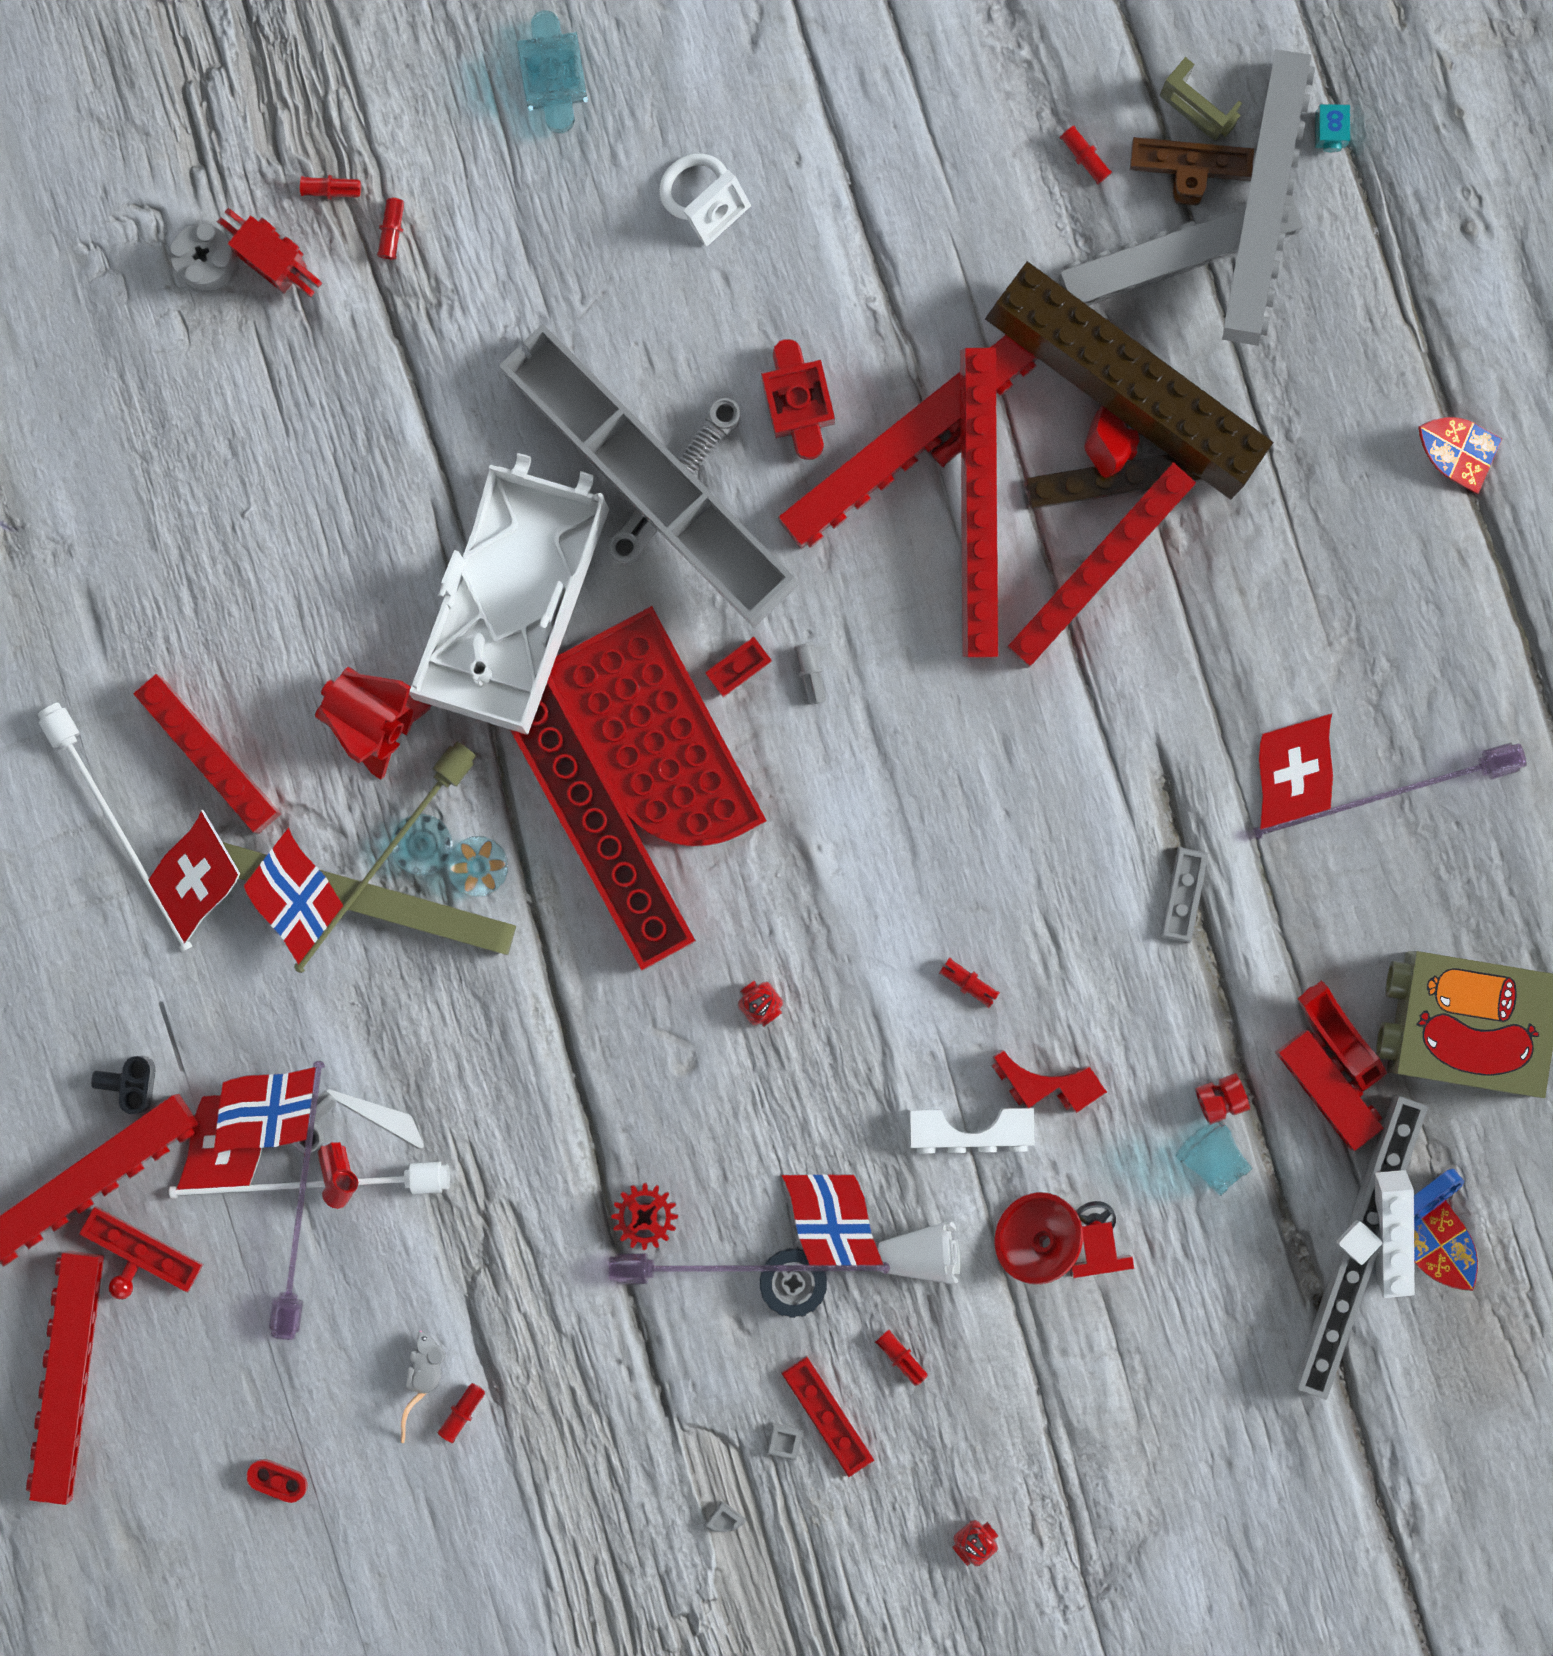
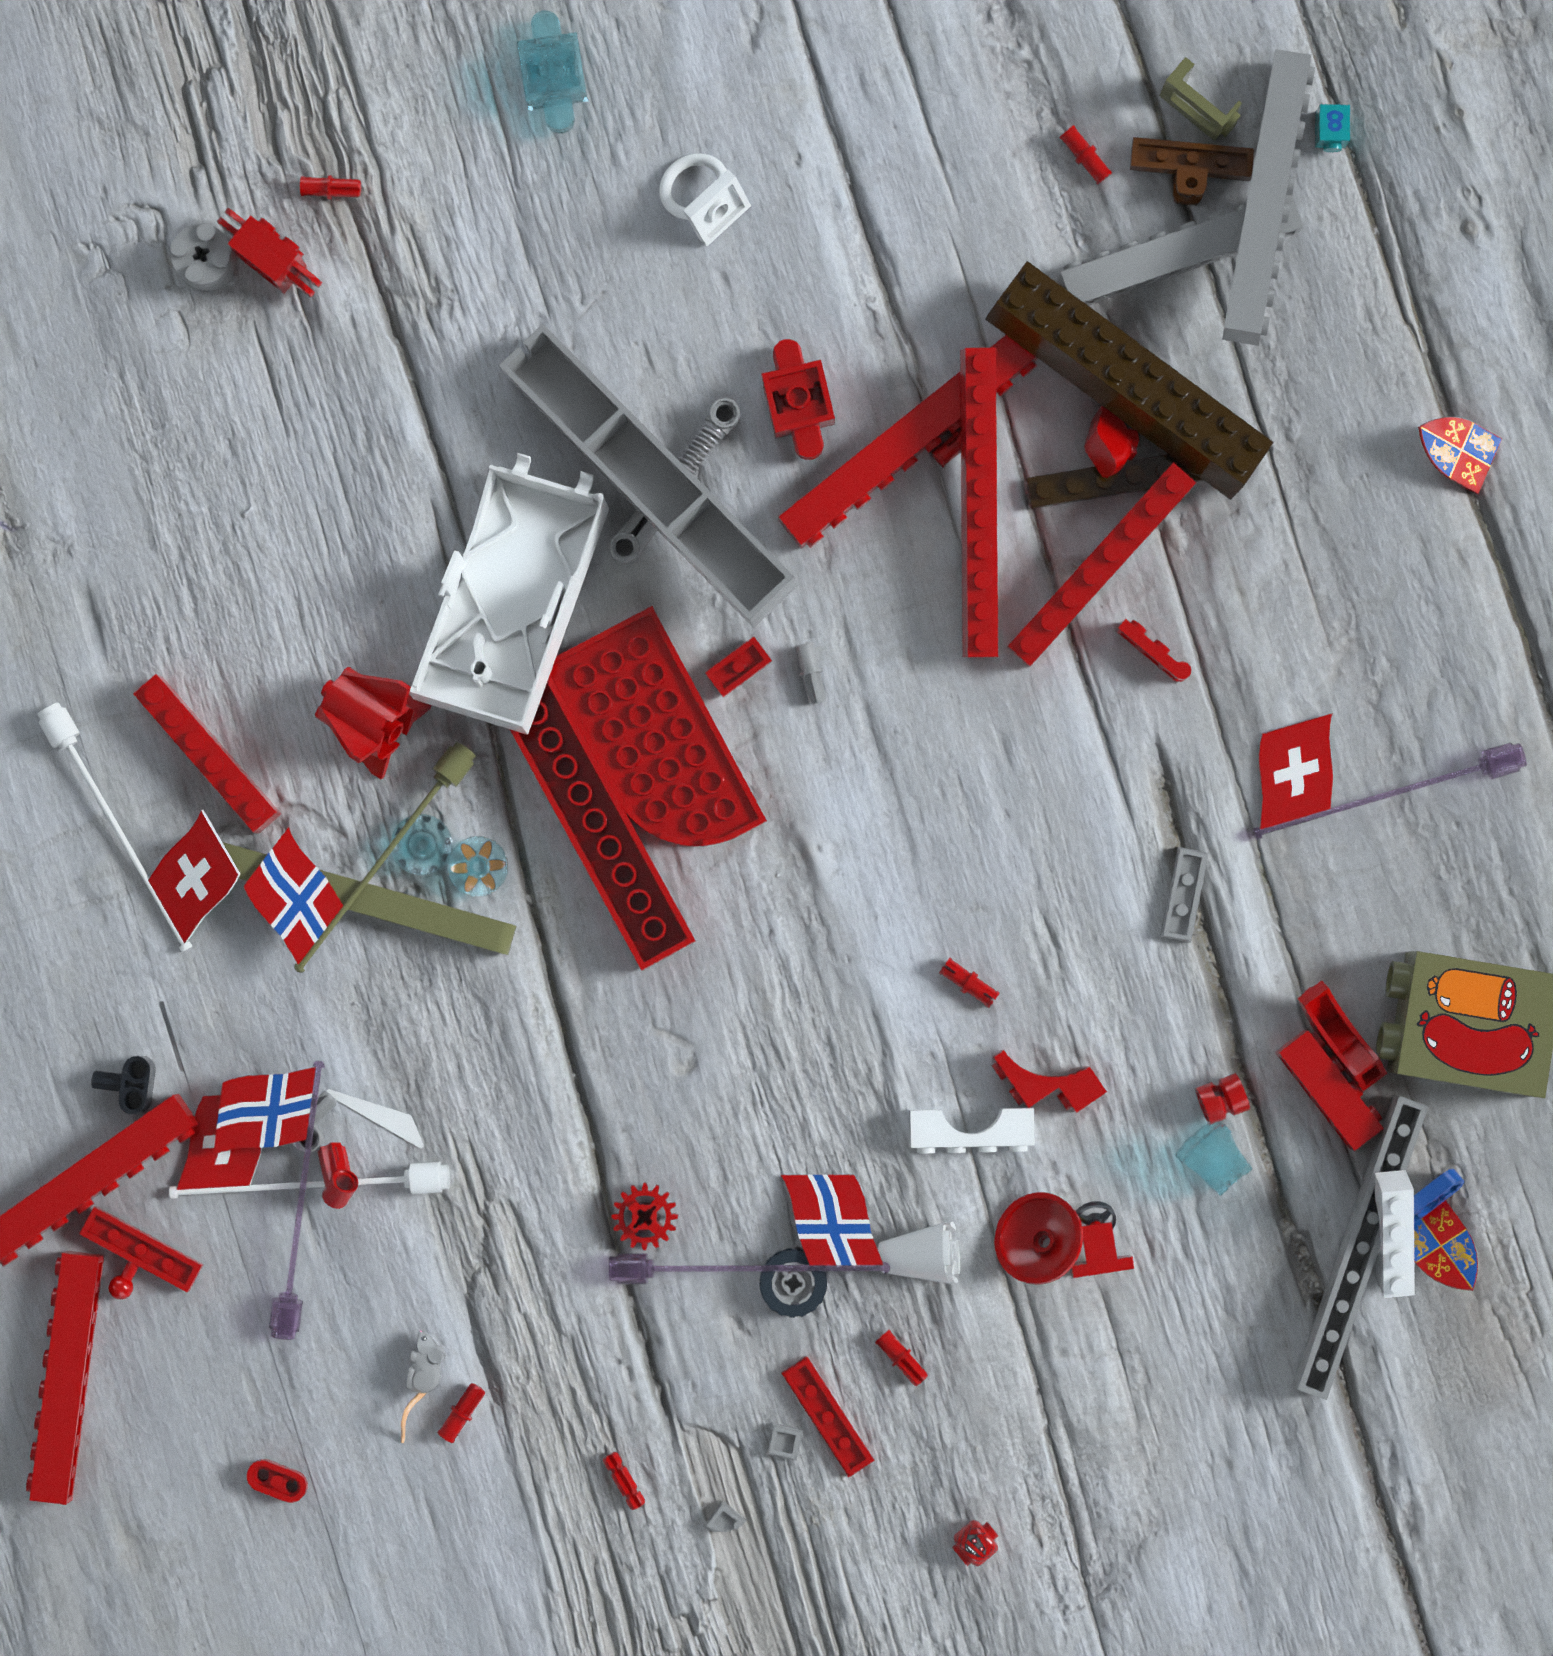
(391, 228): red axle -> none
(624, 1481): none -> red axle
(760, 1003): red head -> none
(1154, 651): none -> red plate
(1359, 1242): white piece -> none

